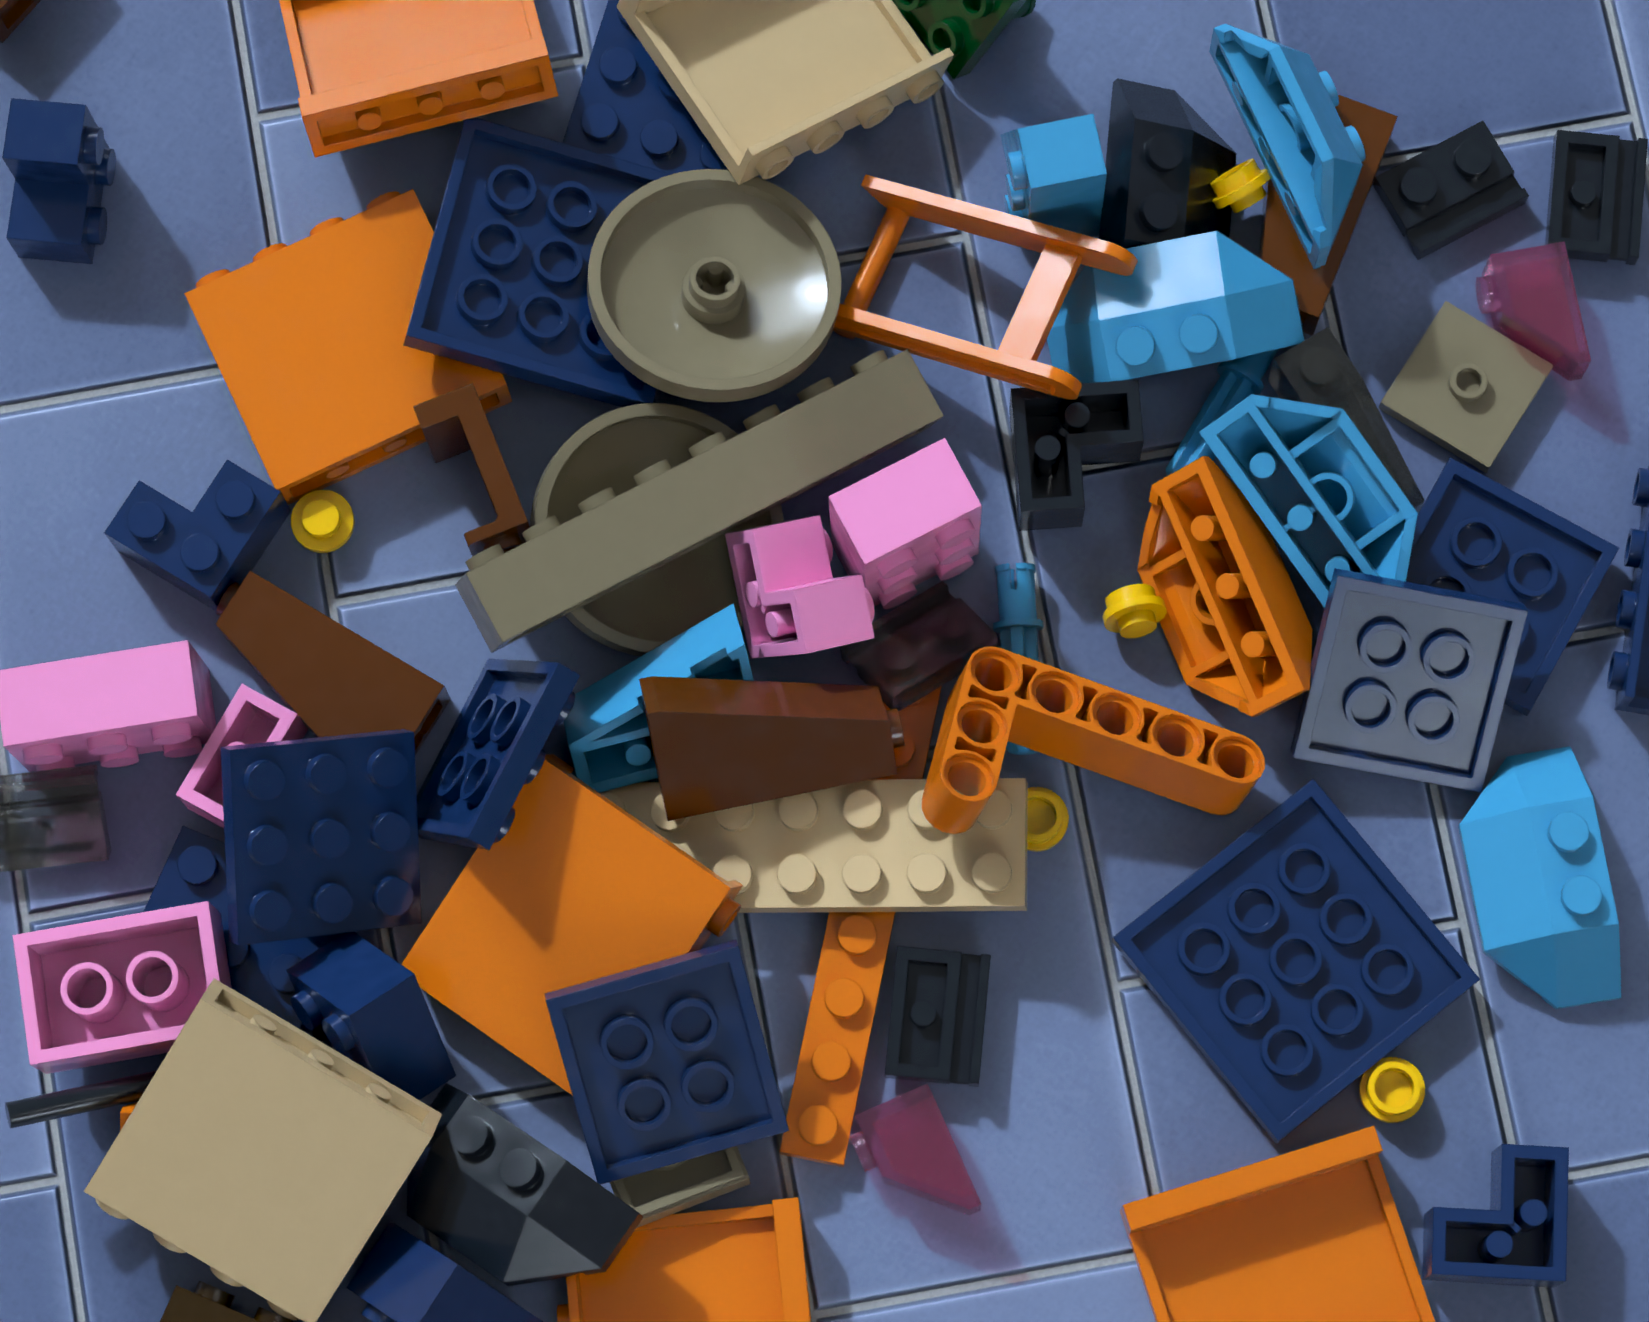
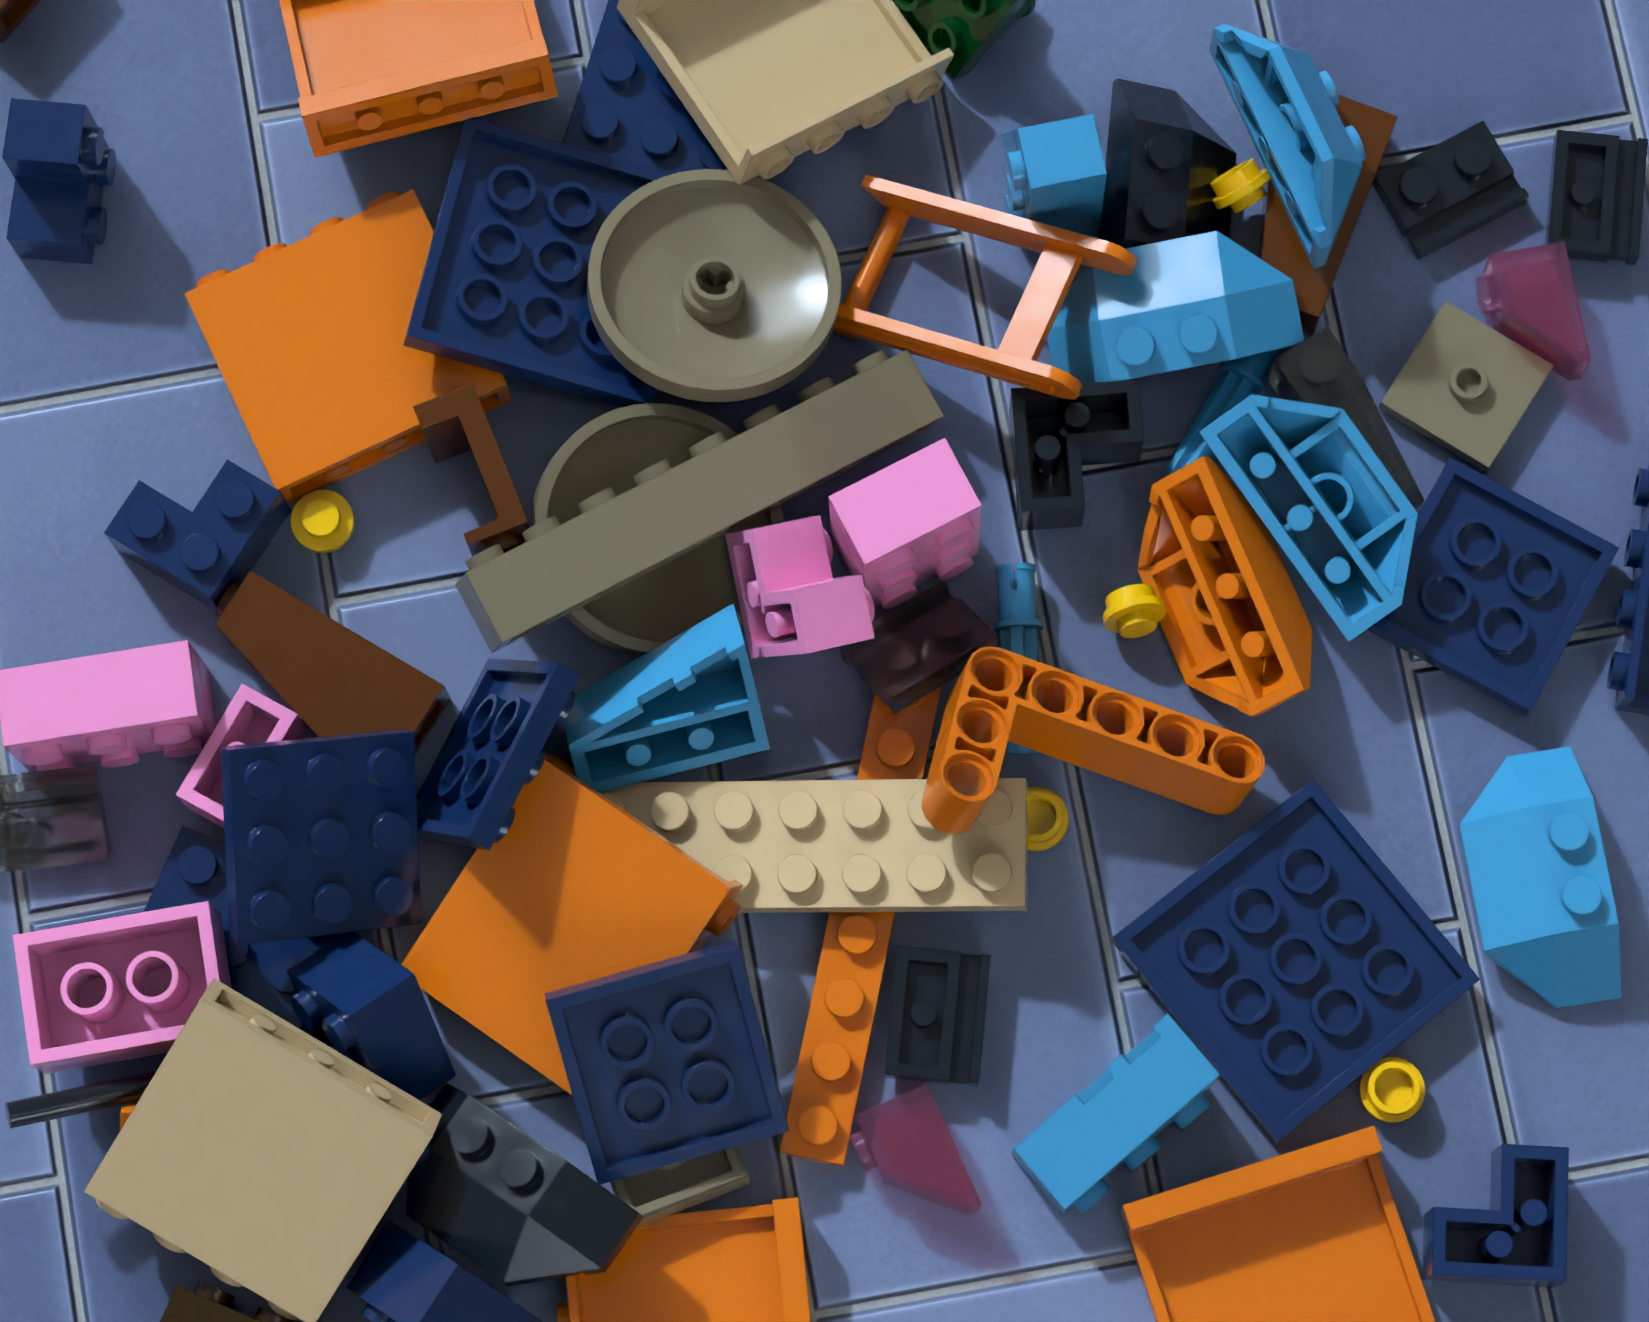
(763, 740): reddish brown slope -> none
(1118, 1118): none -> dark azure wedge
(1408, 680): dark blue plate -> none

